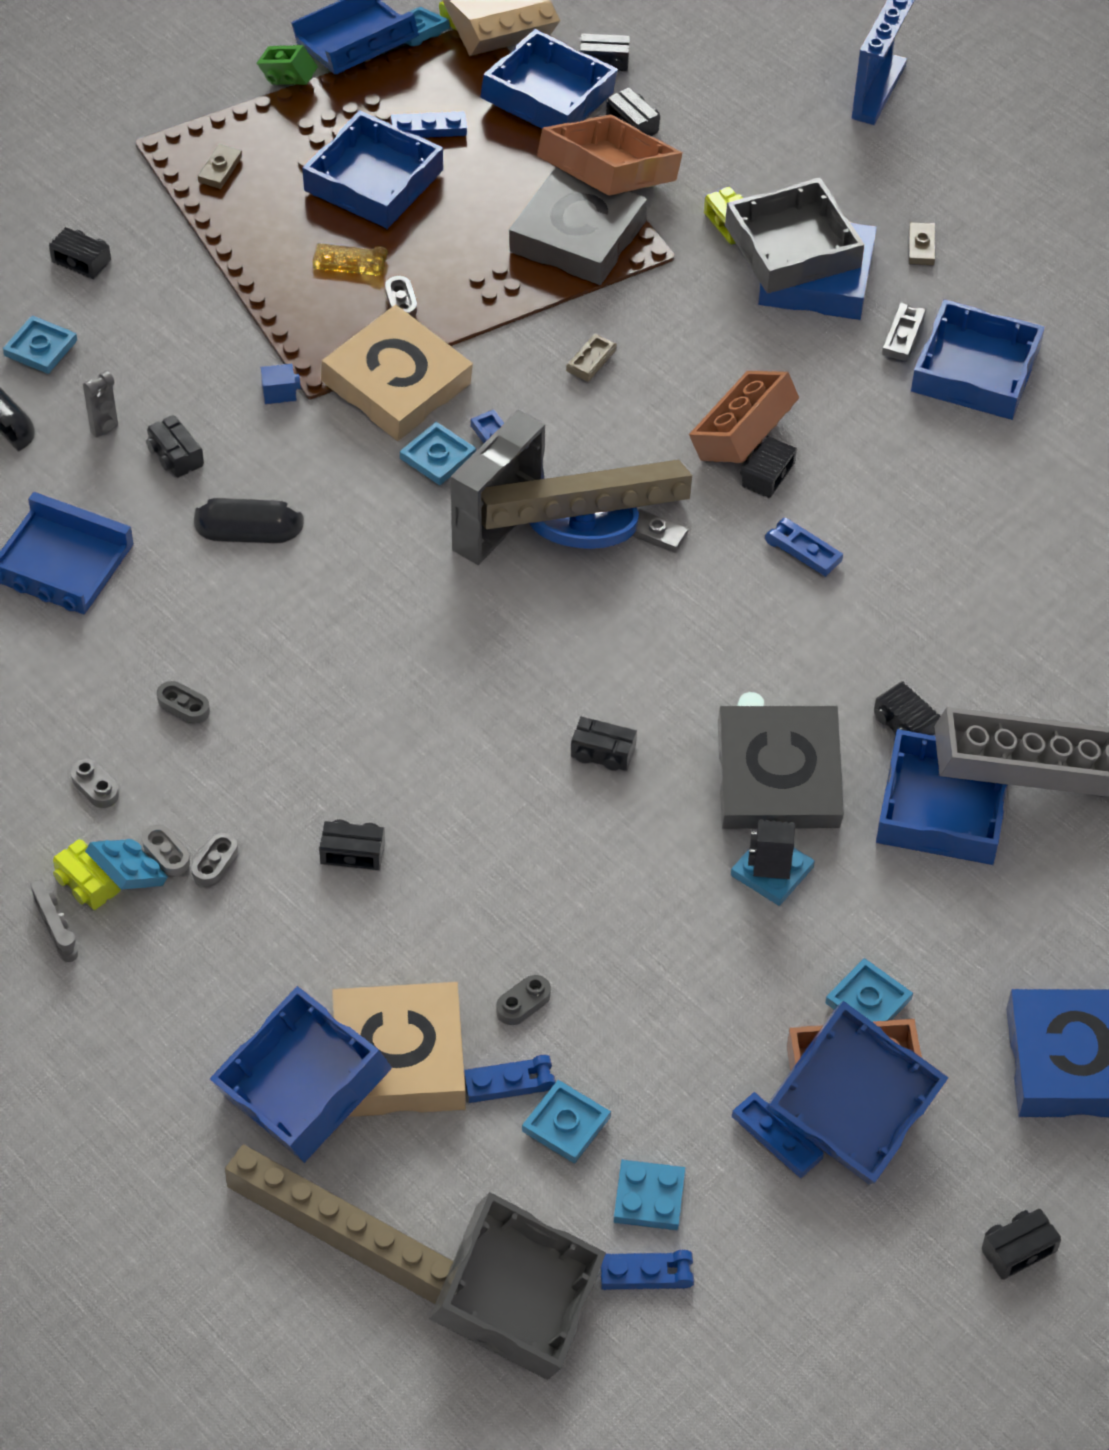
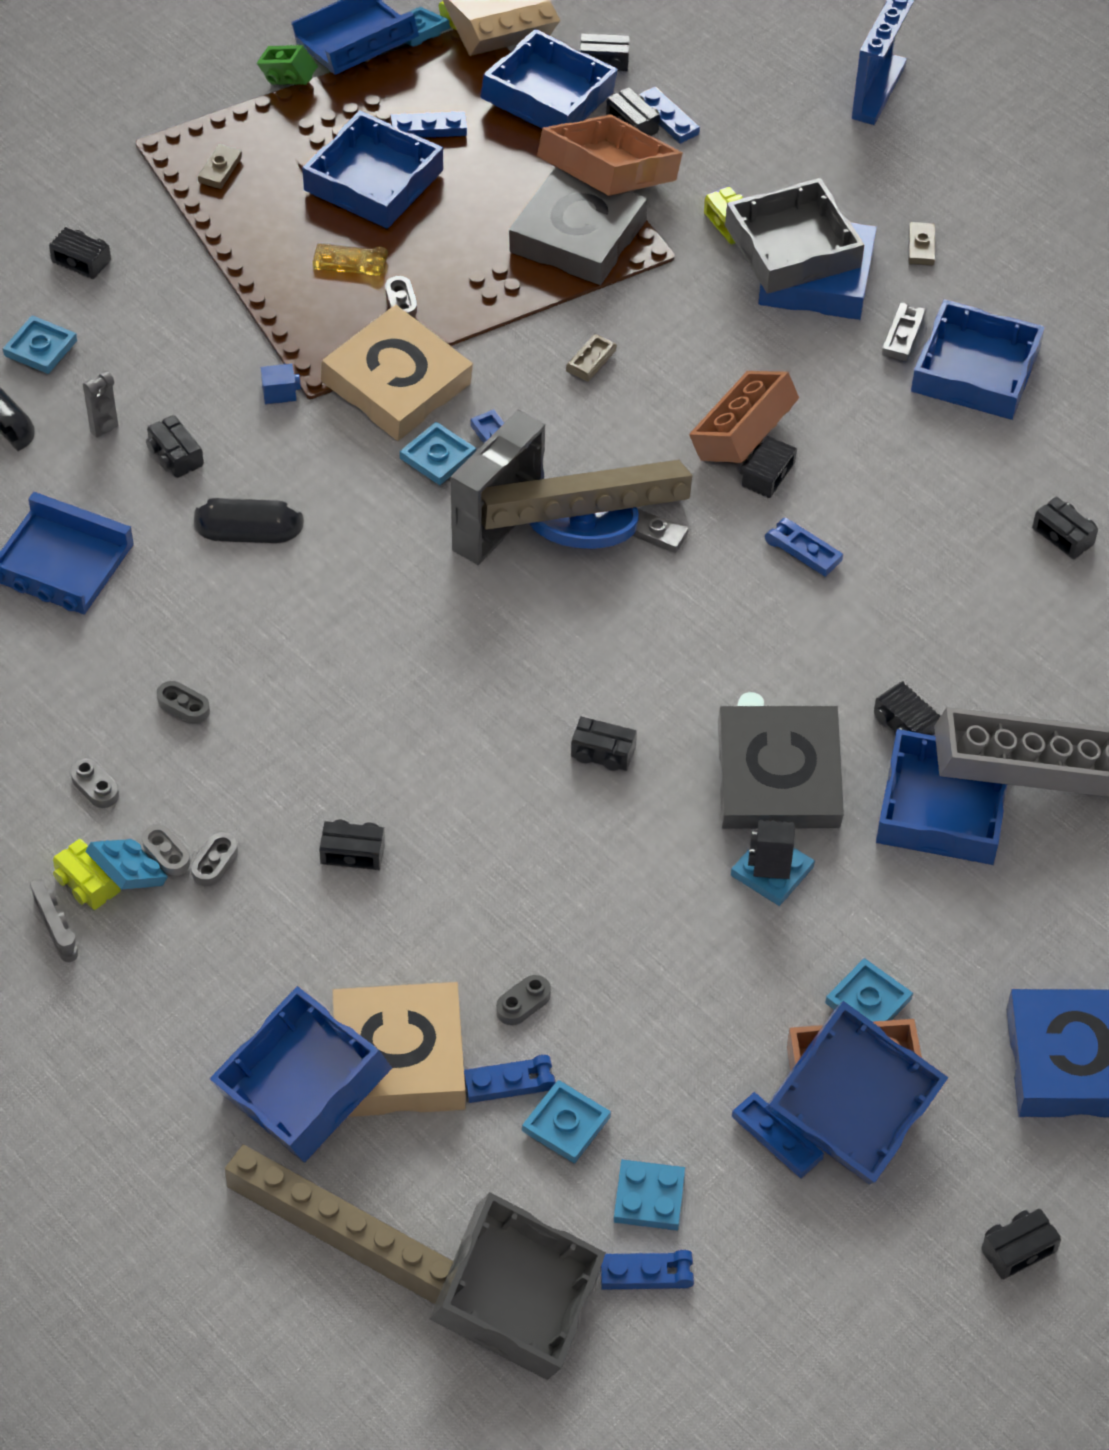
(672, 118): none -> plate
(1065, 527): none -> black brick

